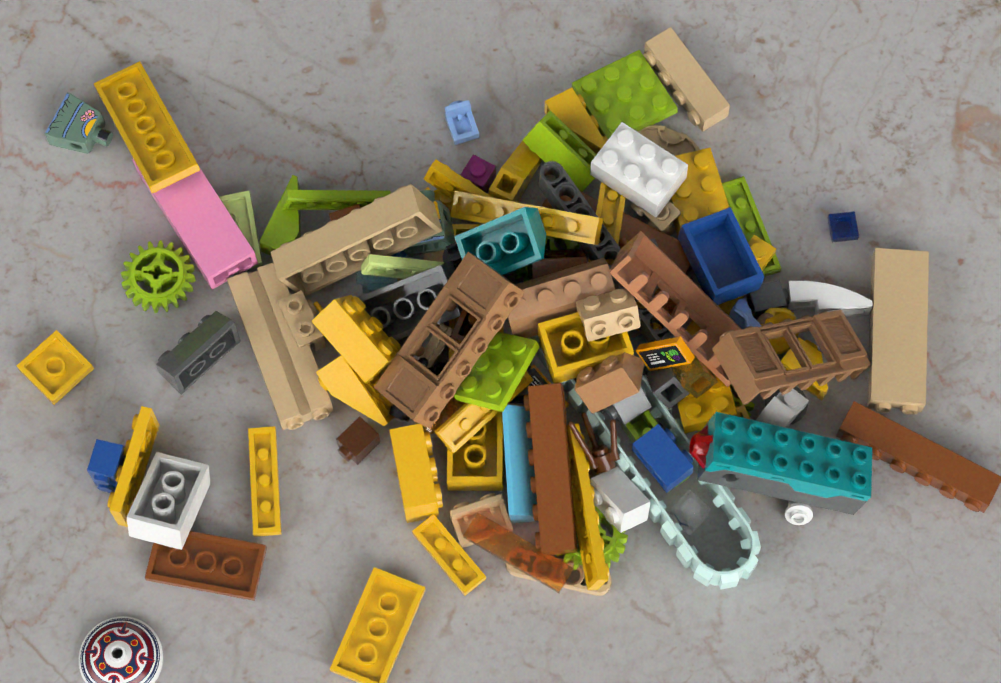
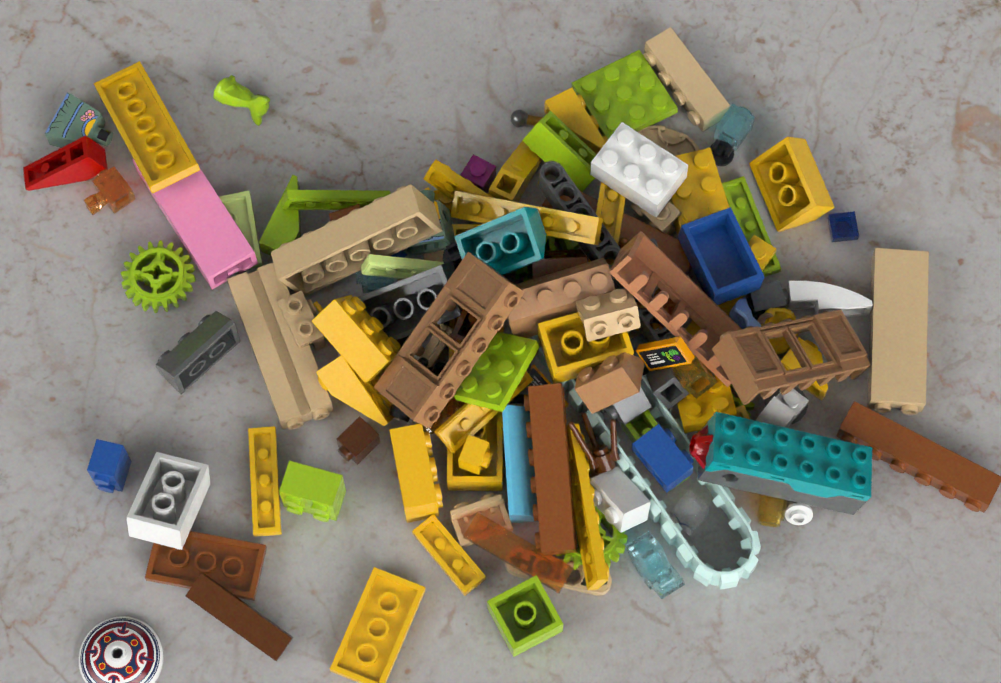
(55, 367): yellow plate -> none
(67, 165): none -> red slope
(111, 190): none -> clear orange brick
(136, 461): yellow plate -> none
(236, 95): none -> lime animal
(239, 616): none -> reddish brown tile
(312, 491): none -> lime brick
(461, 122): light blue bracket -> none
(475, 455): none -> yellow plate
(520, 118): none -> flat silver piece
(525, 616): none -> lime brick
(653, 565): none -> clear light blue brick
(722, 152): none -> black plate
(734, 126): none -> clear light blue brick
(771, 511): none -> clear yellow brick
(791, 184): none -> yellow slope

